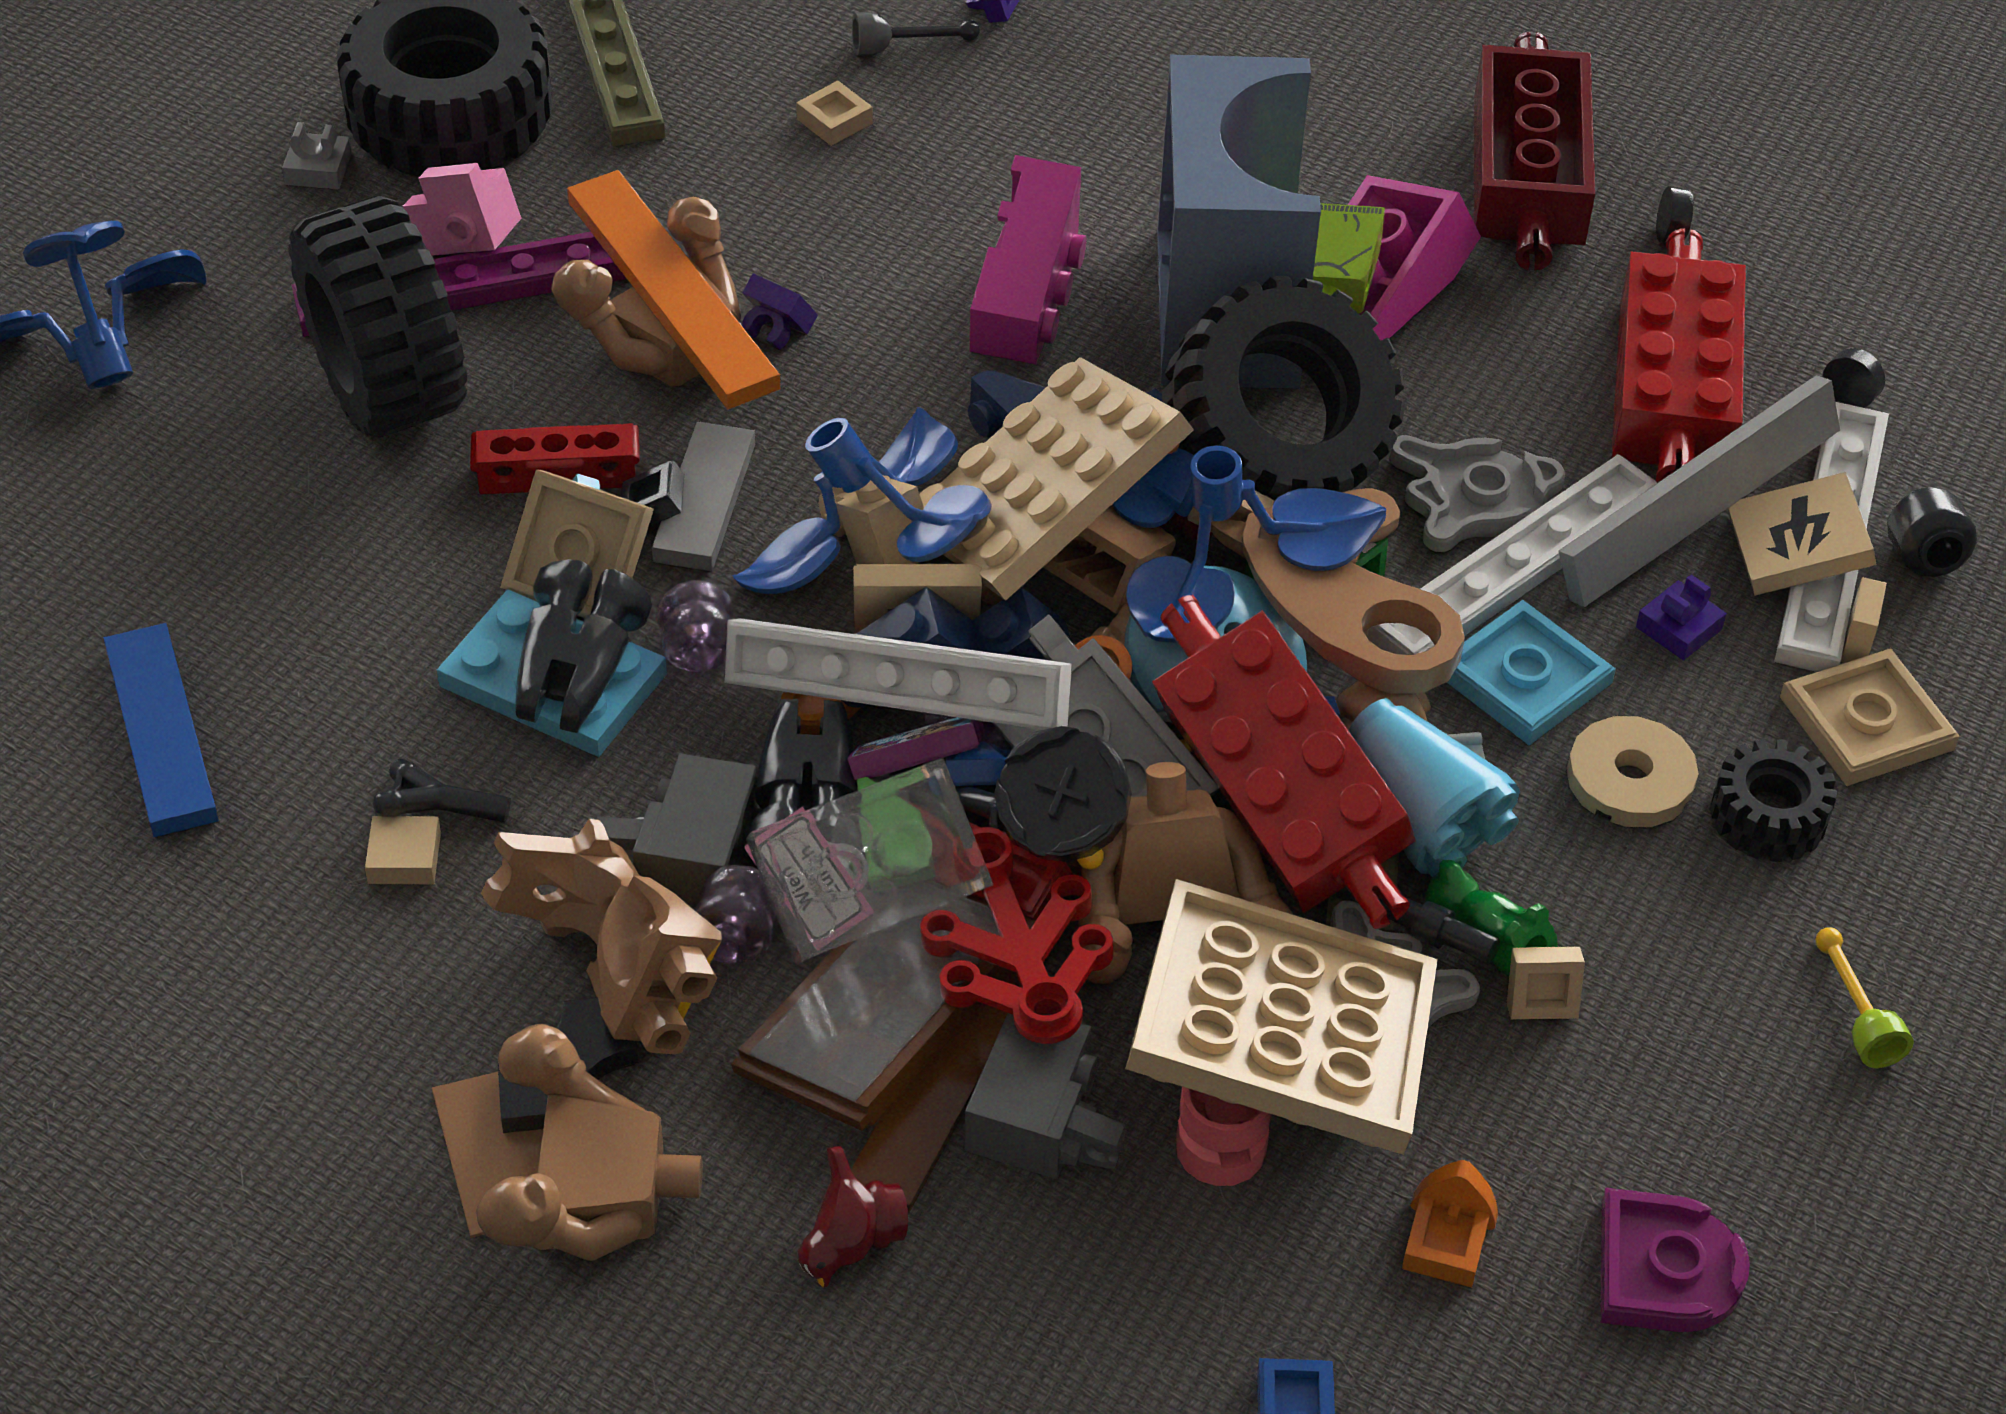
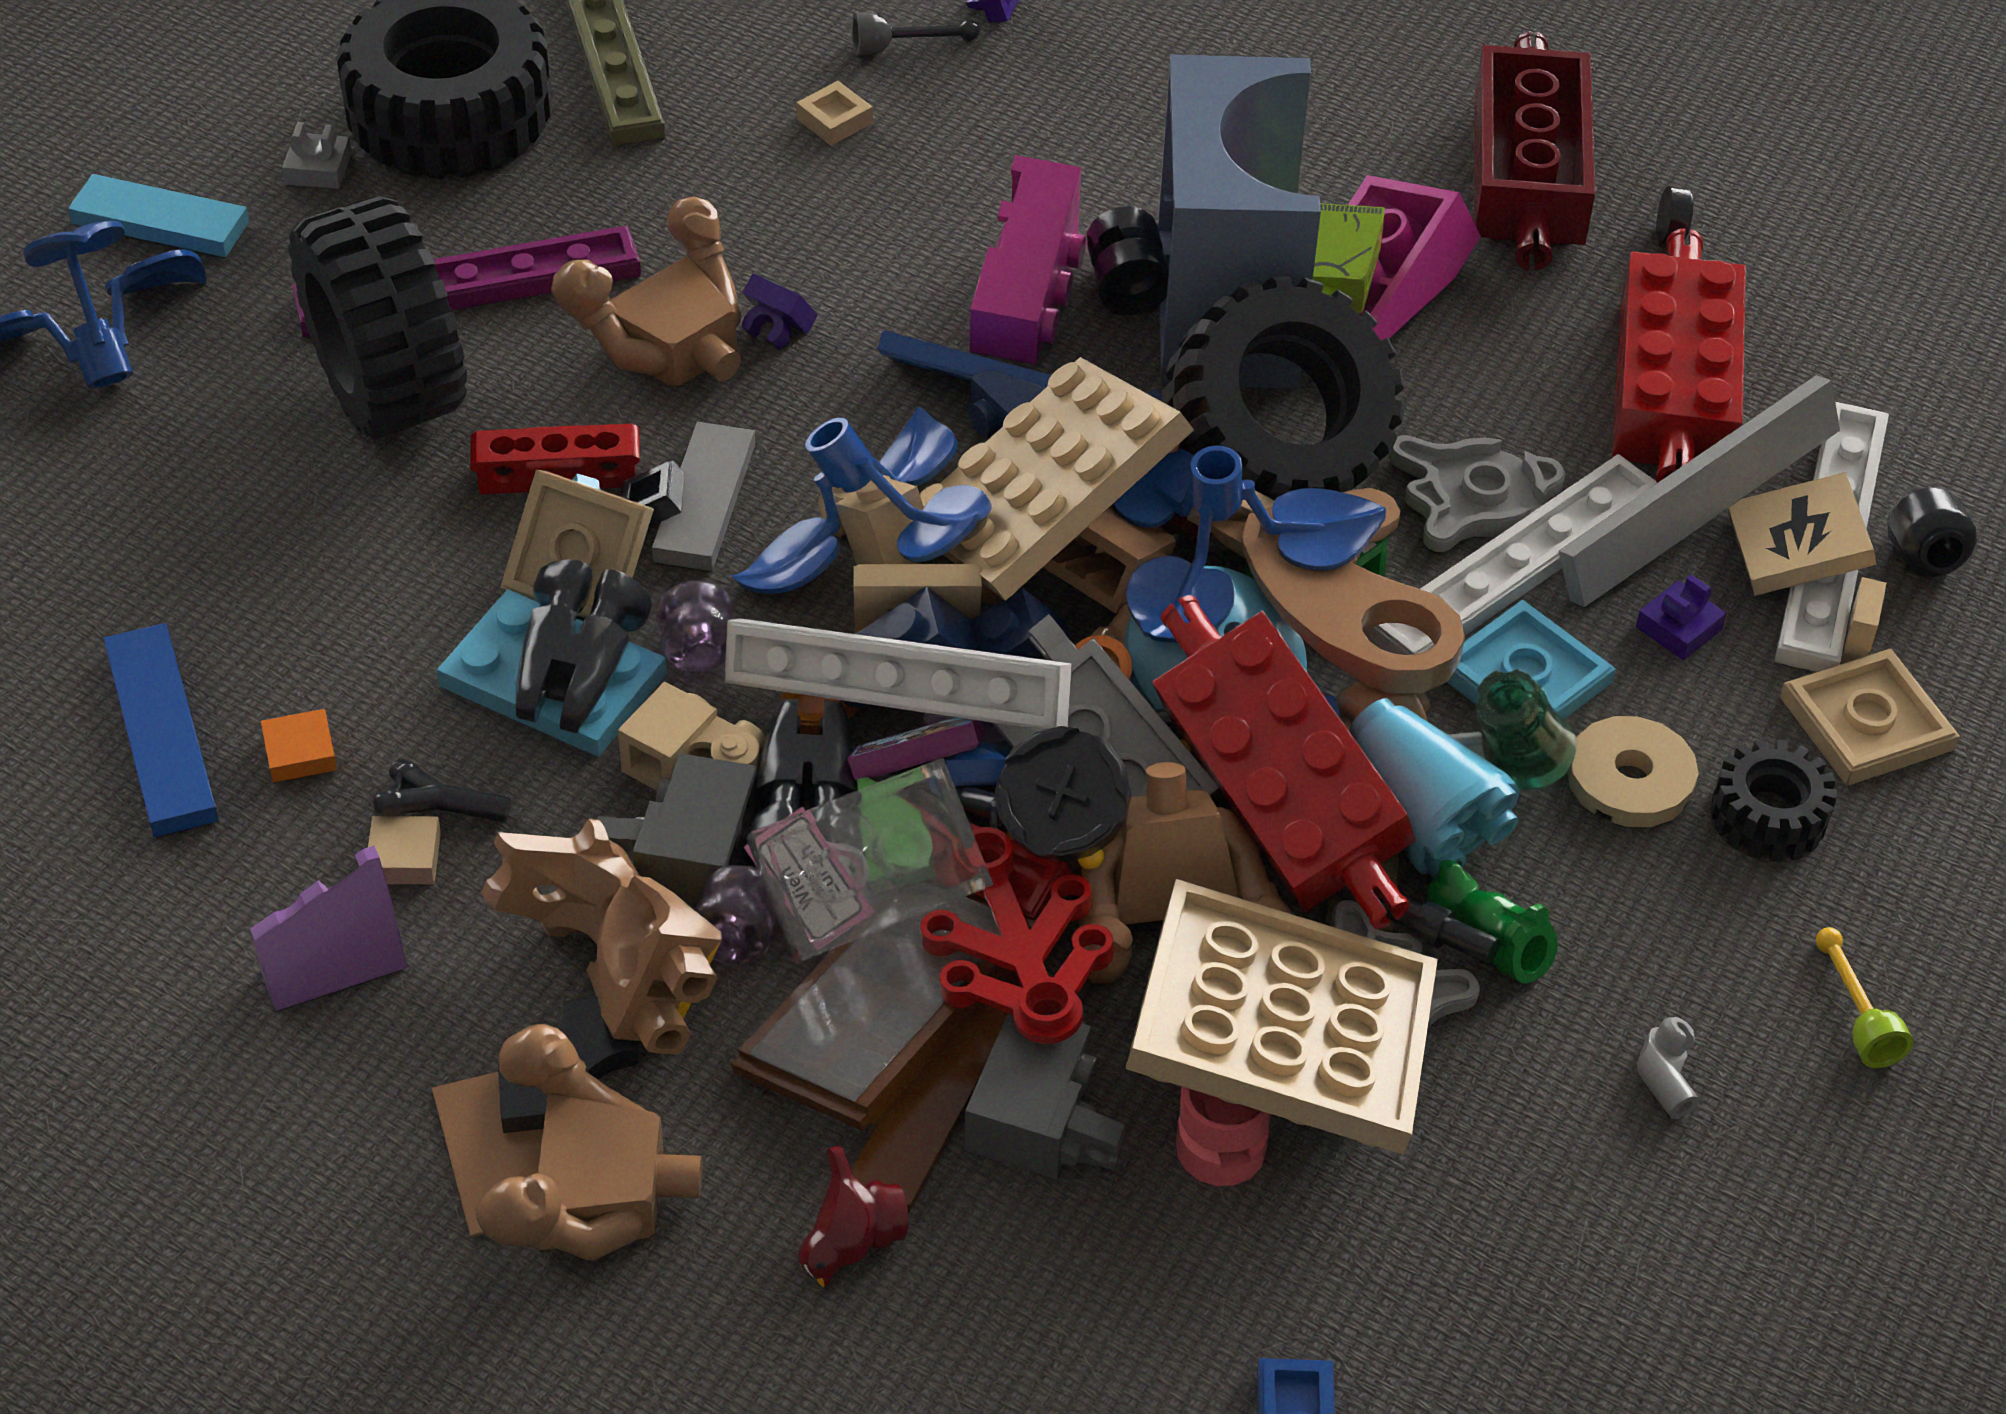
(161, 215): none -> medium azure tile
(298, 745): none -> orange tile
(330, 937): none -> medium lavender slope
(463, 209): bright pink brick -> none
(674, 290): orange tile -> none
(683, 724): none -> tan brick
(949, 360): none -> blue tile
(1128, 260): none -> black wheel
(1450, 1223): orange tile -> none
(1524, 730): none -> clear green plant
(1545, 982): tan tile -> none
(1661, 1065): none -> light grey arm
(1667, 1263): magenta tile -> none
(1855, 377): black tile -> none

